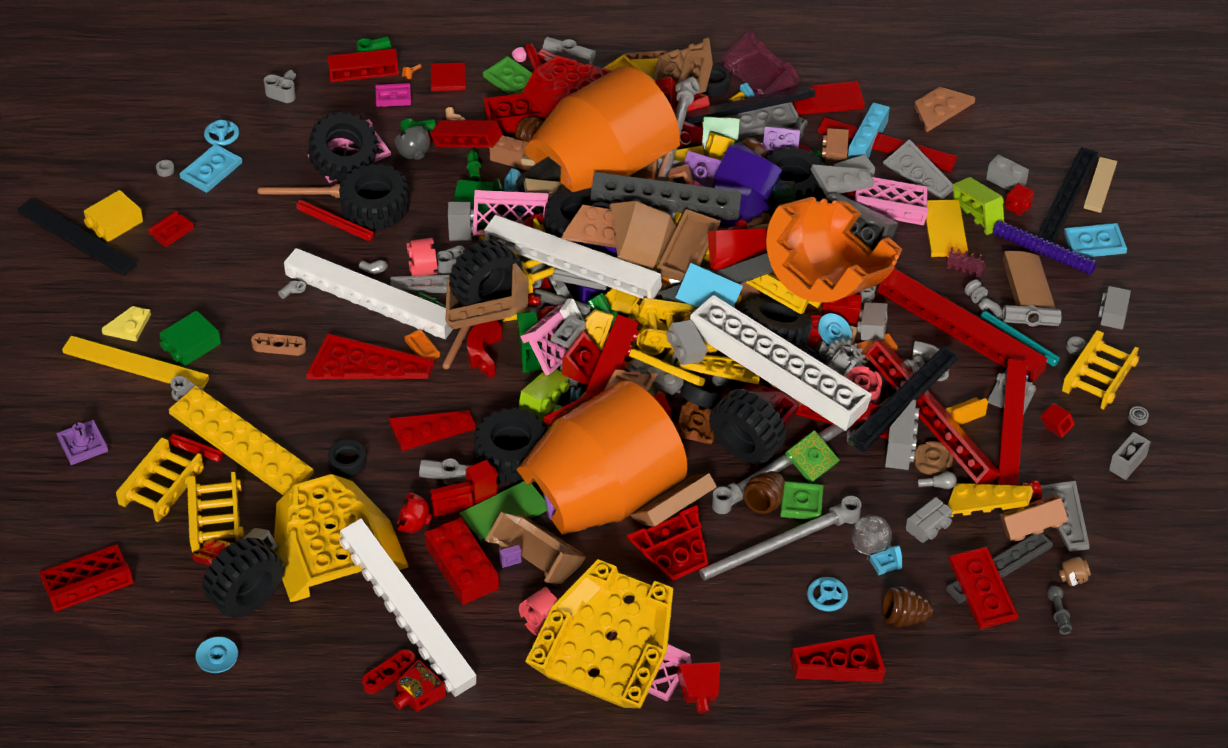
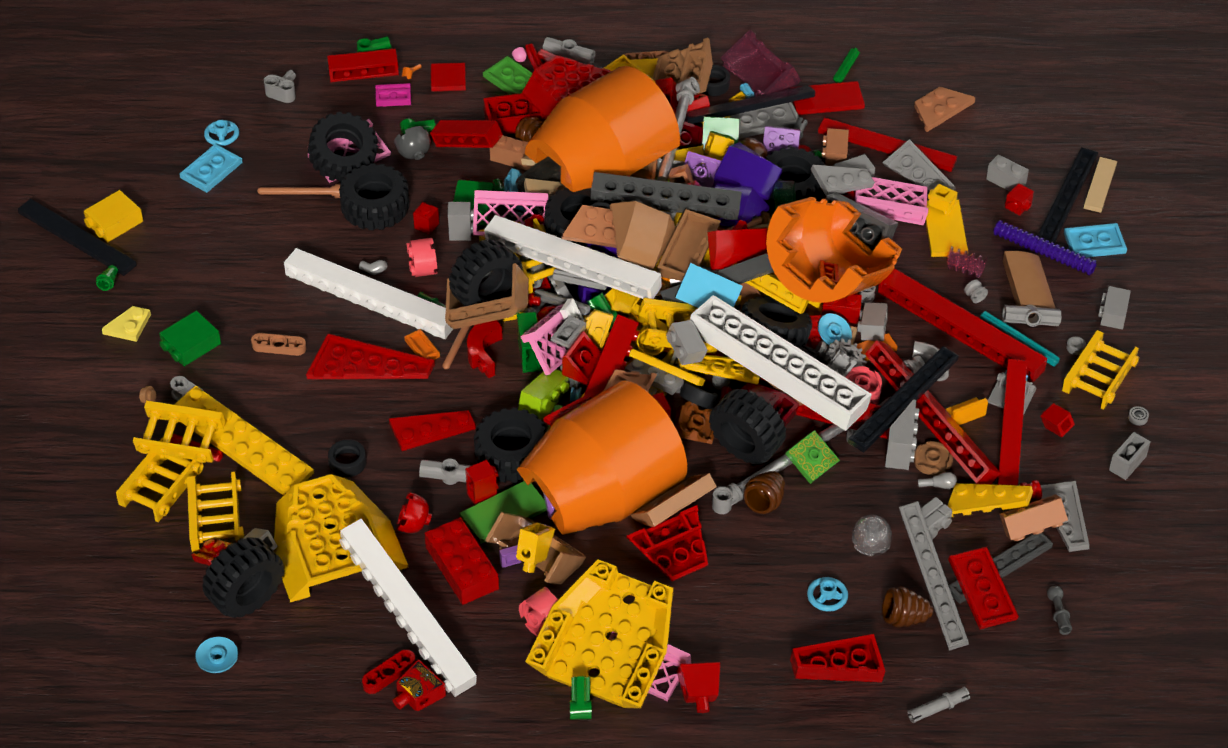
(80, 438): medium lavender plate -> none
(89, 585): red fence -> none
(107, 278): none -> green cone
(131, 362): yellow tile -> none
(147, 393): none -> medium nougat plate
(165, 168): light grey tile -> none
(171, 229): red plate -> none
(177, 414): none -> yellow fence
(292, 287): light grey arm -> none
(335, 220): red axle -> none
(419, 284): light grey tile -> none
(426, 218): none -> red brick
(447, 258): light grey piece -> none
(451, 116): light nougat arm -> none
(451, 499): red plate -> none
(473, 166): green axle -> none
(534, 545): none -> yellow torso
(580, 704): none -> green piece
(802, 500): bright green plate -> none
(828, 269): none -> red plate
(846, 65): none -> green axle
(846, 512): flat silver piece -> none
(874, 122): medium azure arch -> none
(887, 560): medium azure tile -> none
(933, 576): none -> light grey tile
(942, 198): none -> yellow brick
(946, 701): none -> light grey pin
(980, 202): lime wedge -> none
(994, 307): light grey arm -> none
(1075, 571): medium nougat head -> none

